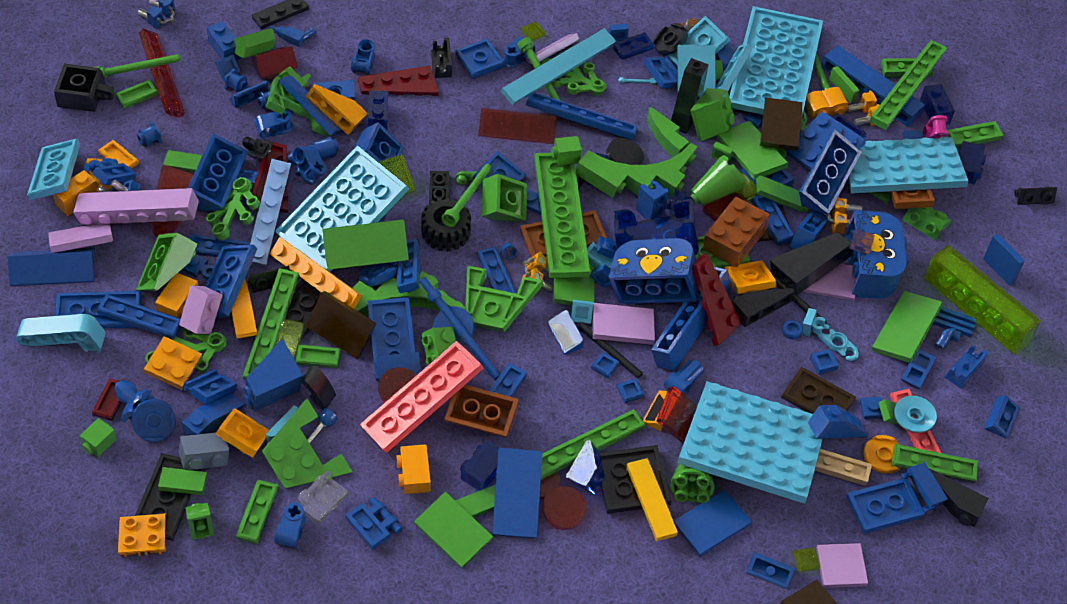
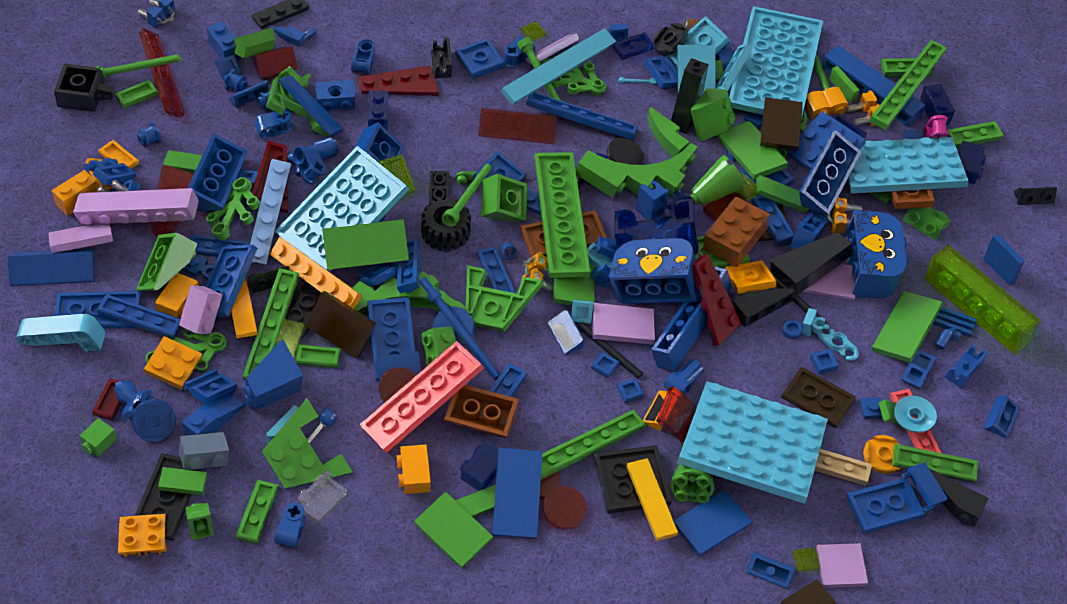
(54, 169): medium azure tile -> none
(242, 432): light orange plate -> none
(257, 148): black hinge -> none
(320, 387): black slope -> none
(340, 109): light orange slope -> none
(369, 527): blue plate -> none
(567, 150): bright green brick -> none
(587, 469): clear blue slope -> none
(720, 150): bright green tile -> none
(835, 422): blue slope -> none
(862, 241): clear purple tile -> none

